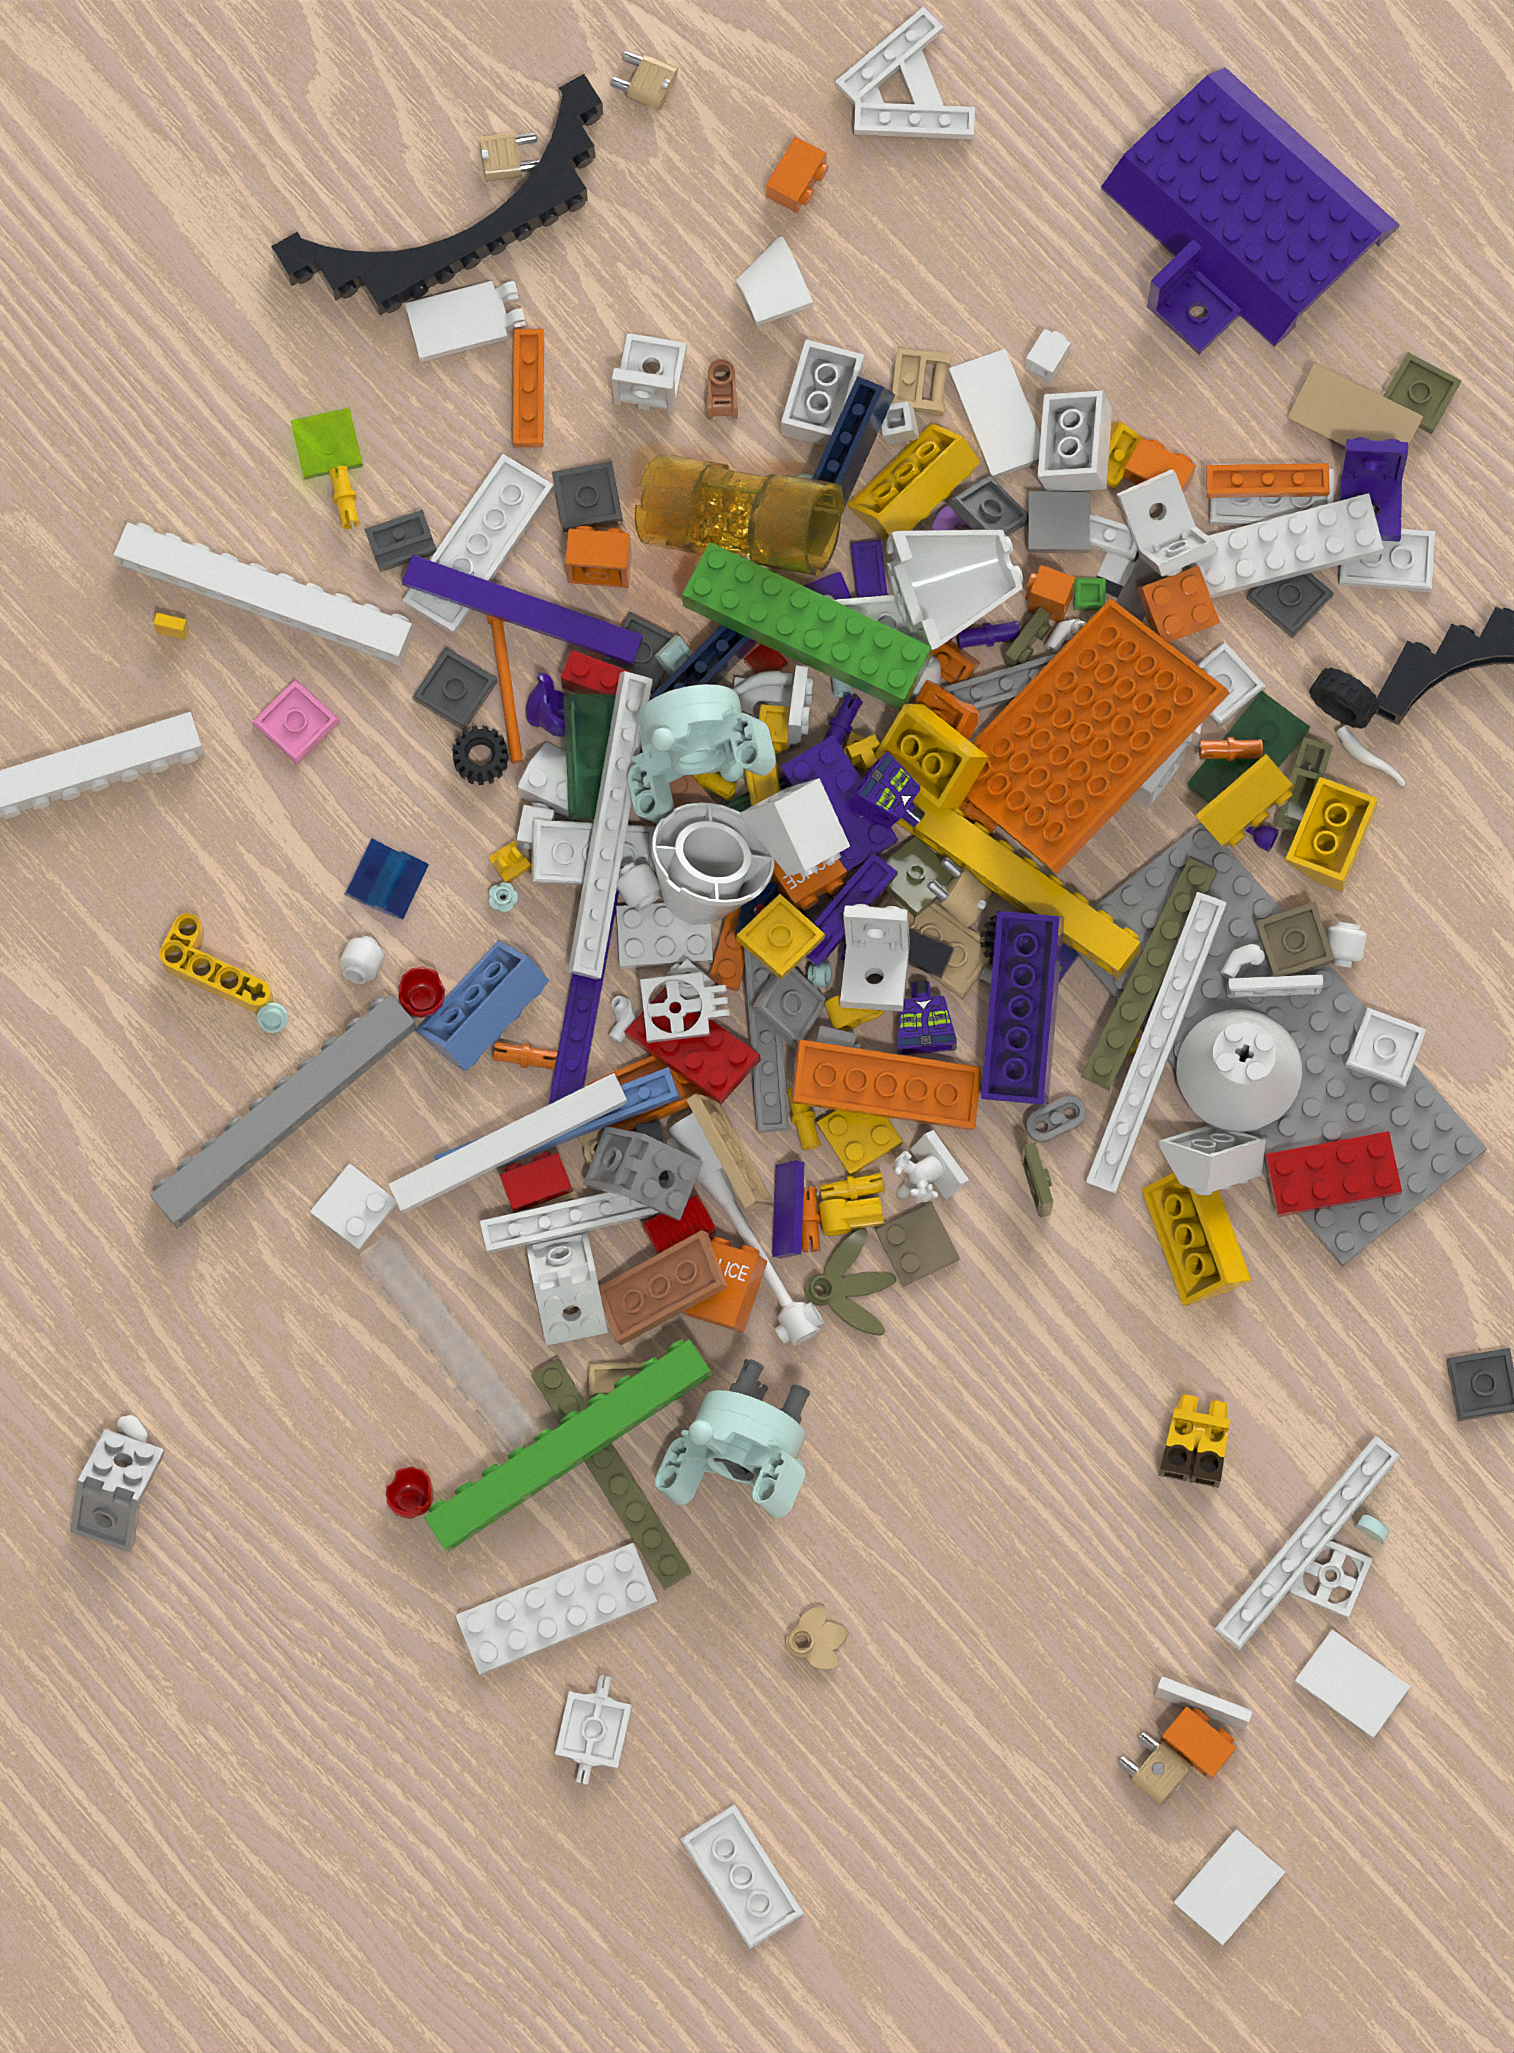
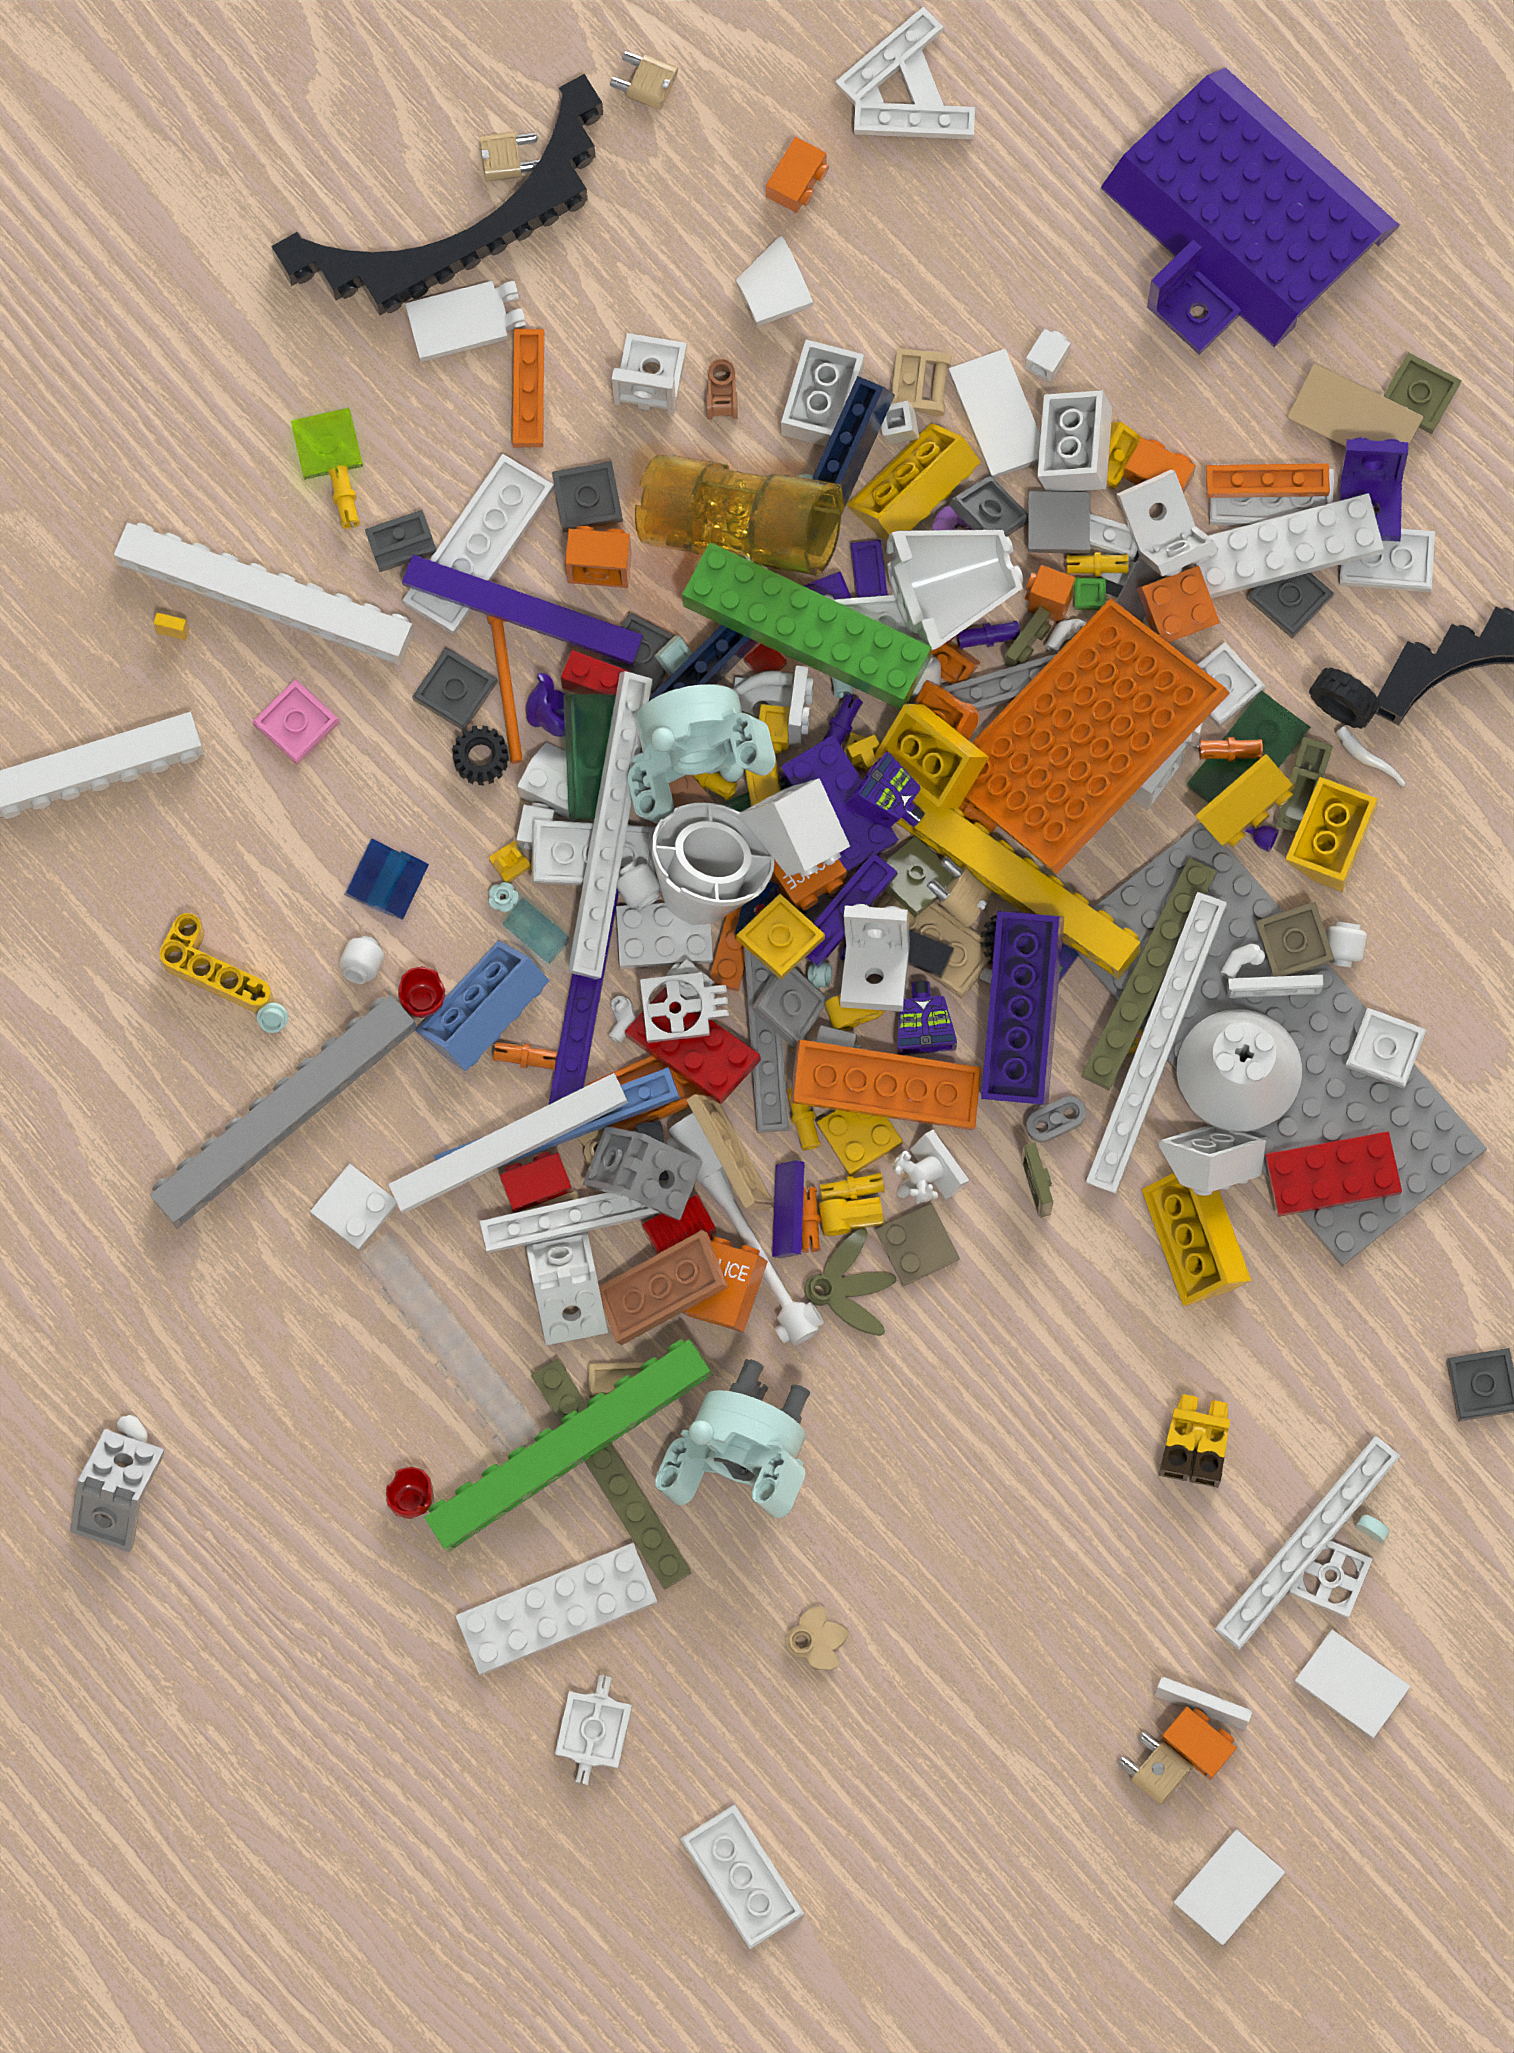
(536, 931): none -> clear light blue slope
(1097, 564): none -> yellow pin

